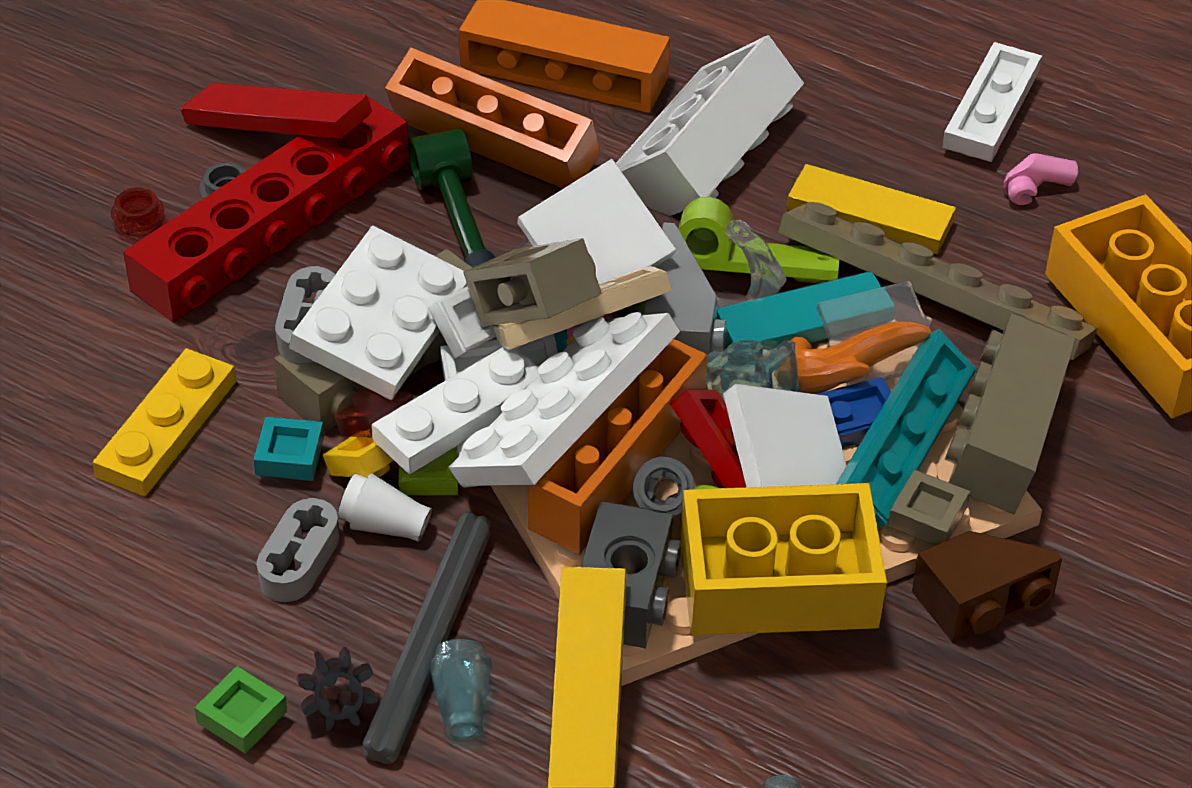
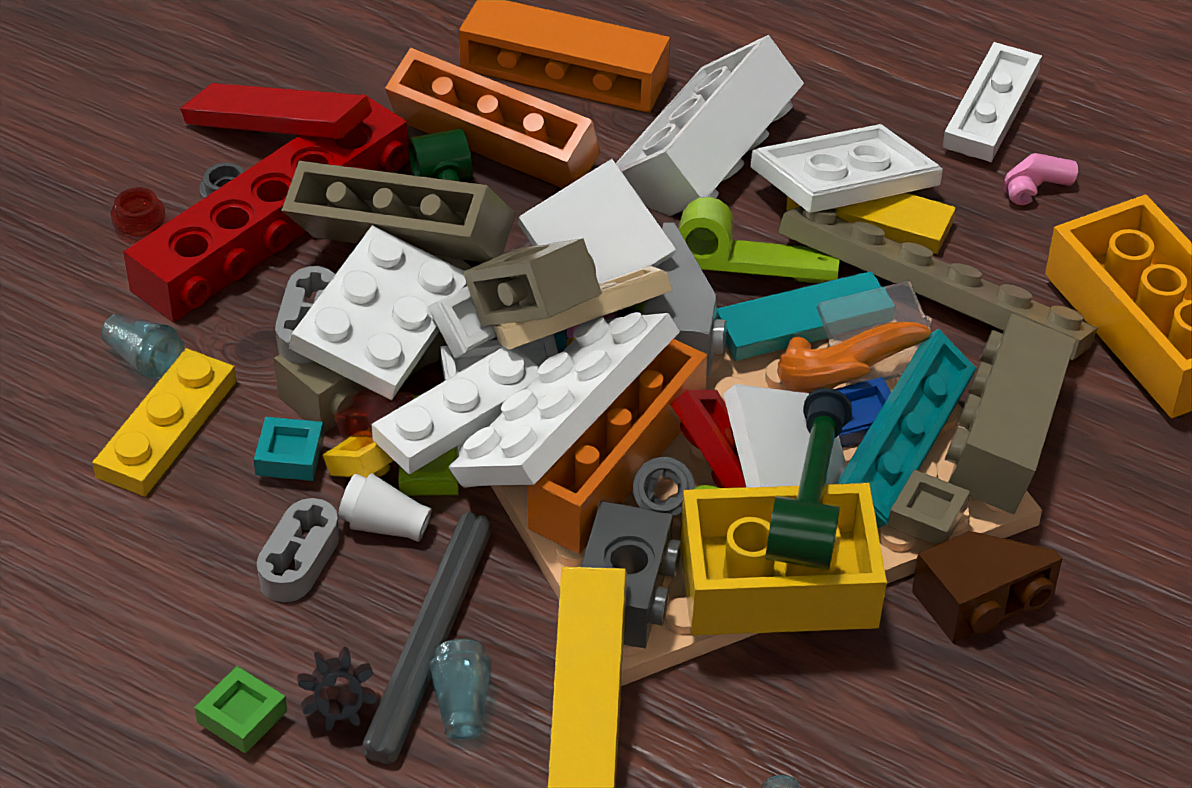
(143, 343): none -> clear light blue cone
(423, 211): none -> dark tan brick
(753, 365): clear light blue brick -> none
(765, 270): clear helmet -> none
(803, 527): none -> dark green piece
(845, 168): none -> white tile

